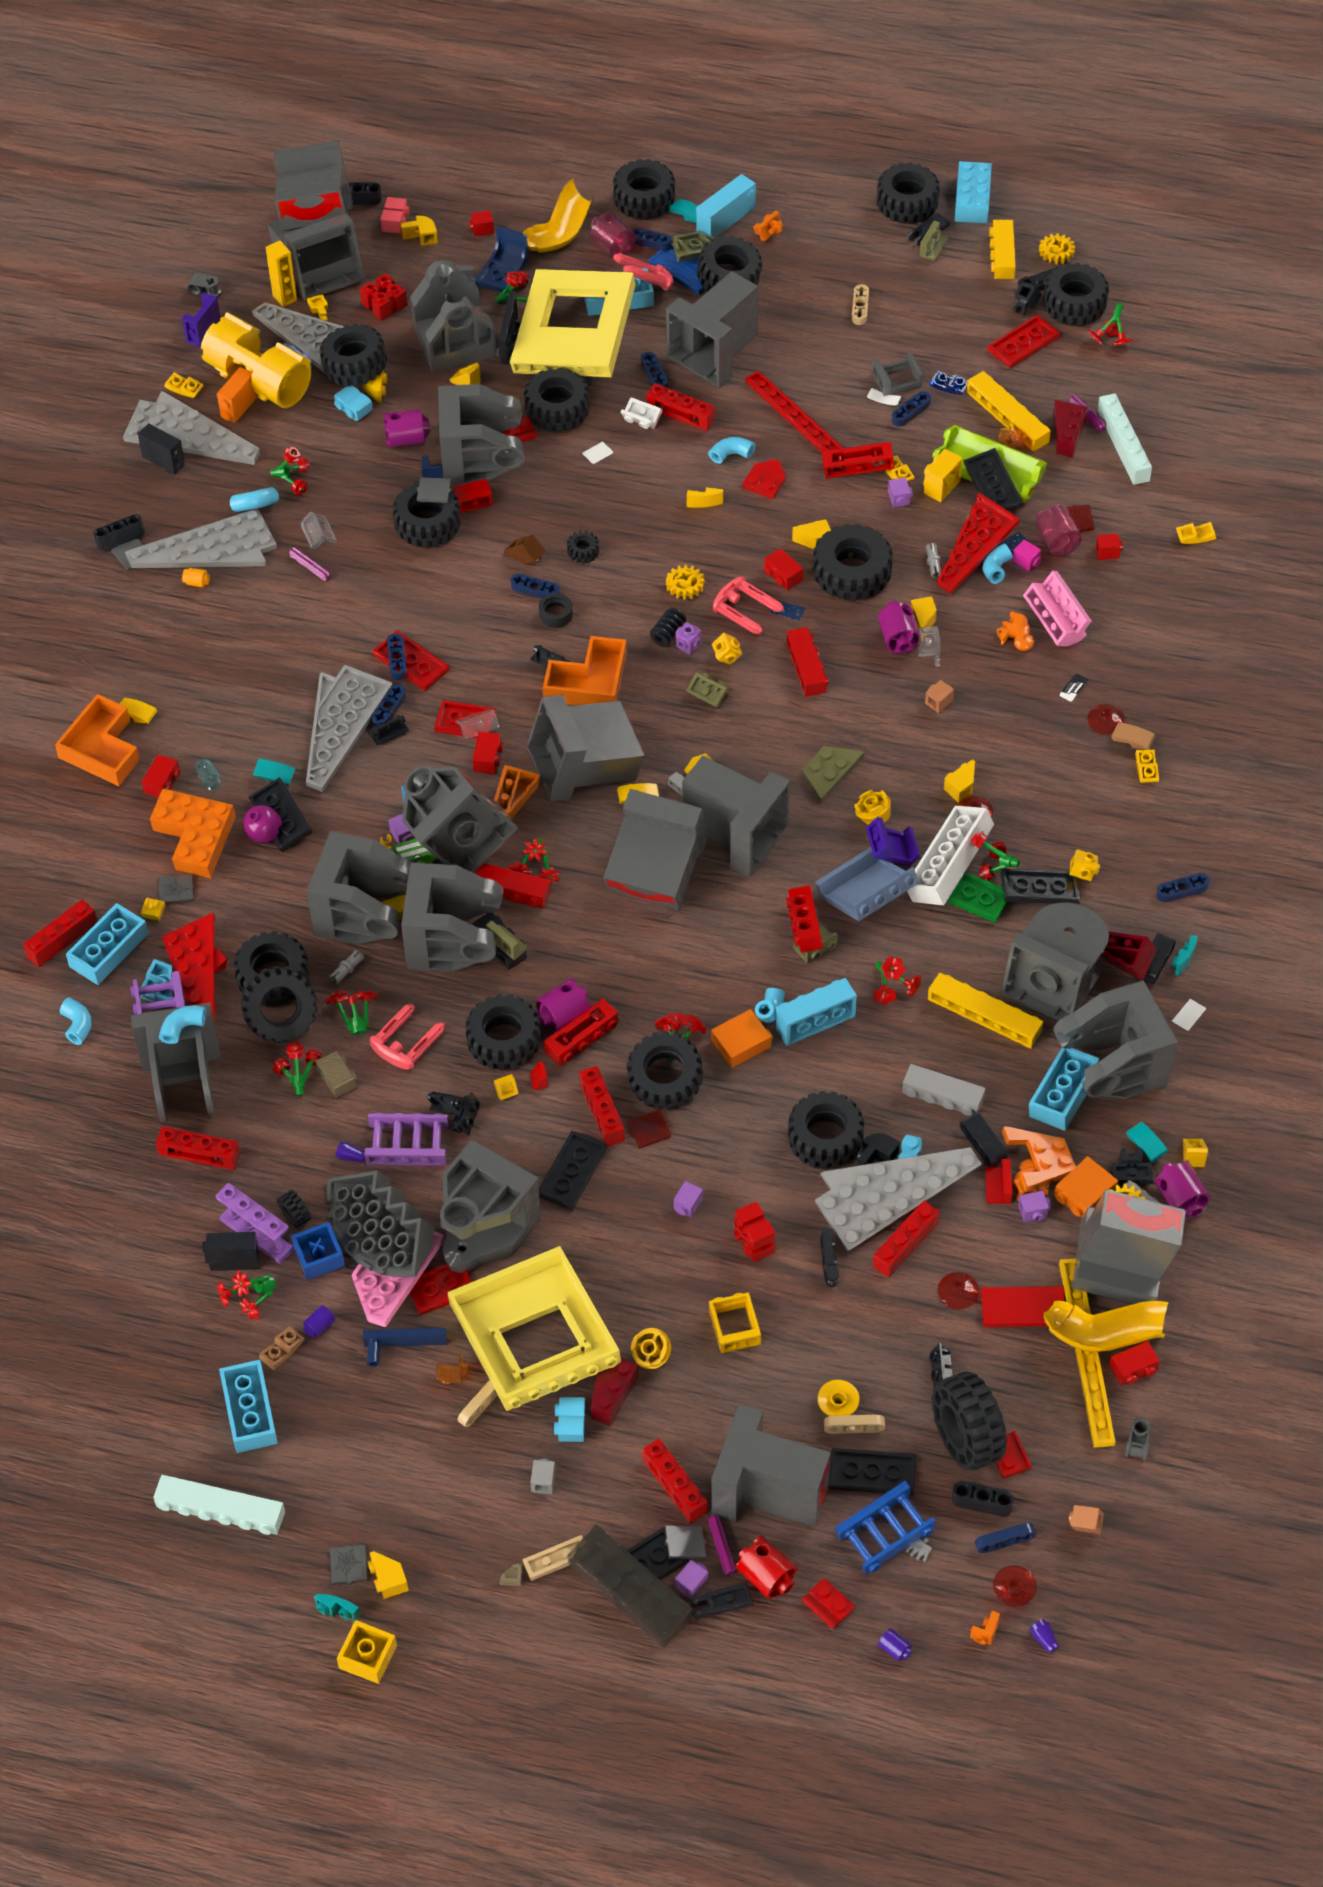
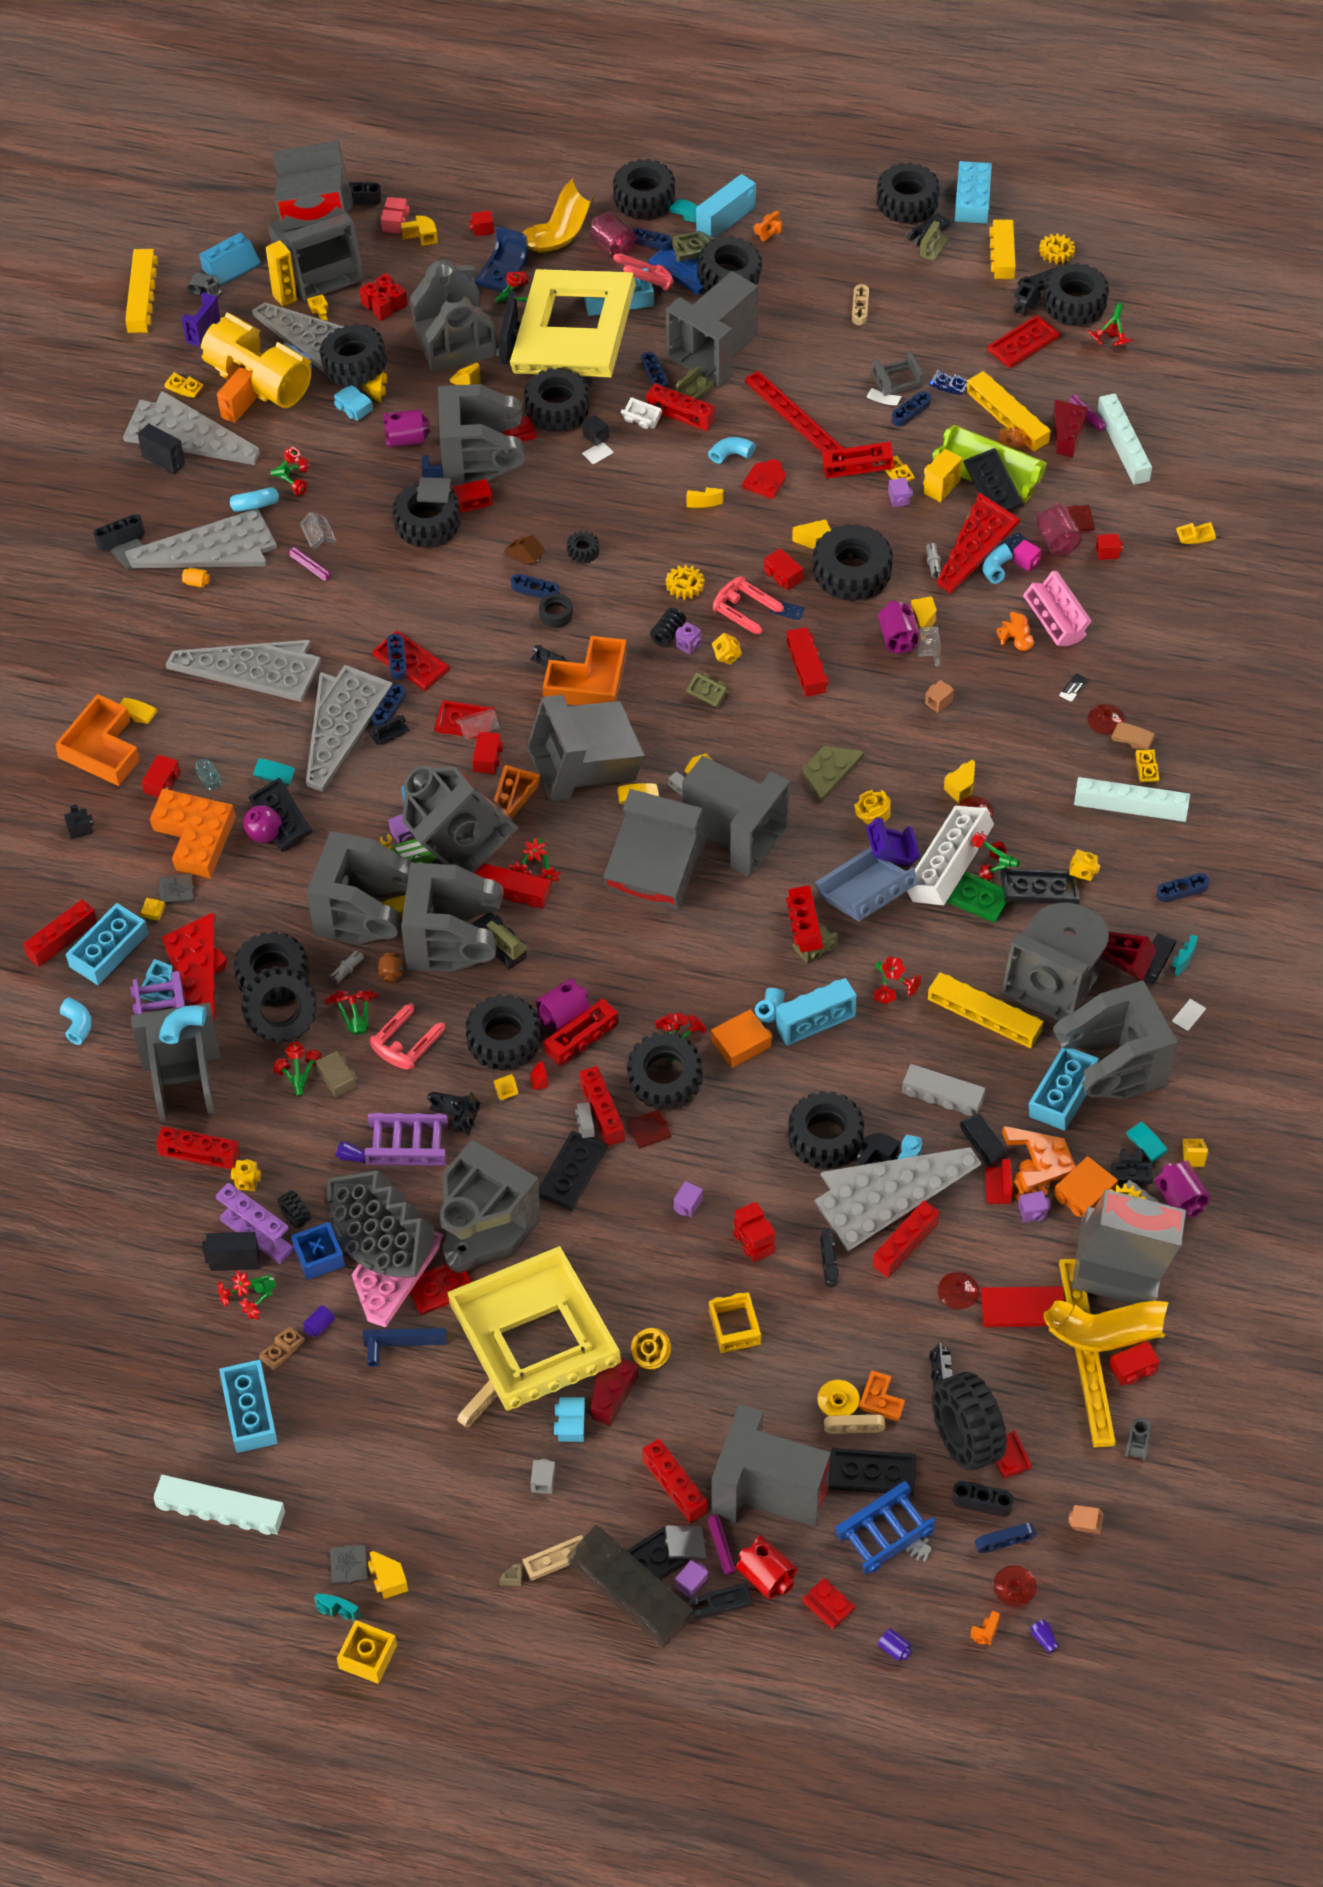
(78, 822): none -> black brick
(140, 290): none -> yellow brick
(230, 259): none -> dark azure slope
(246, 1175): none -> yellow brick
(266, 667): none -> light grey wing
(390, 967): none -> dark orange head
(450, 1373): clear orange bracket -> none
(585, 1120): none -> light grey piece
(595, 430): none -> black brick
(694, 384): none -> olive bracket
(877, 1401): none -> orange plate
(1132, 799): none -> light aqua brick

